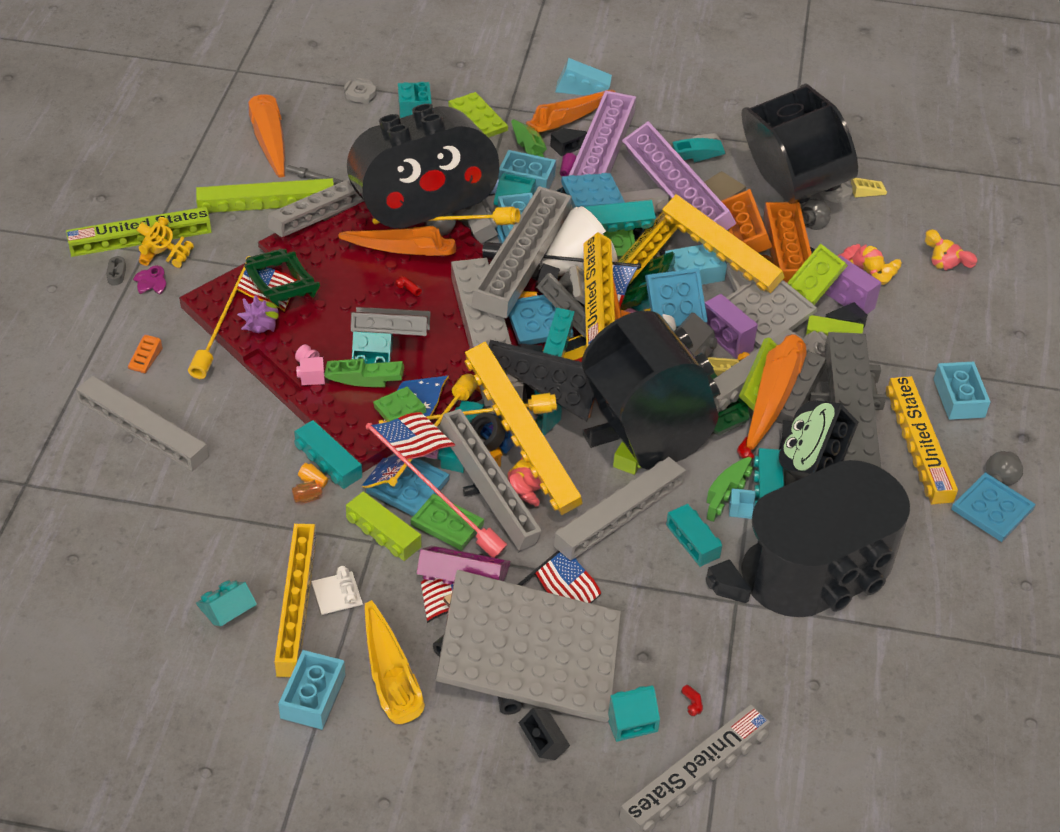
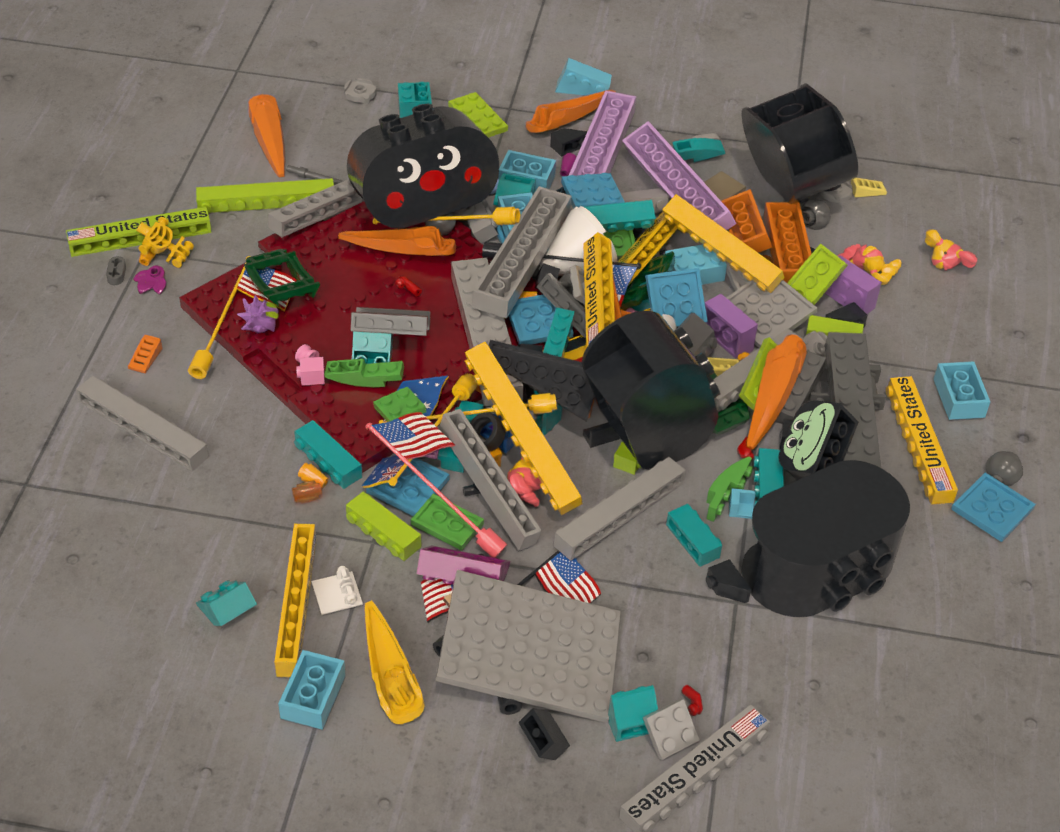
(529, 138): bright green slope -> none
(671, 729): none -> light grey plate

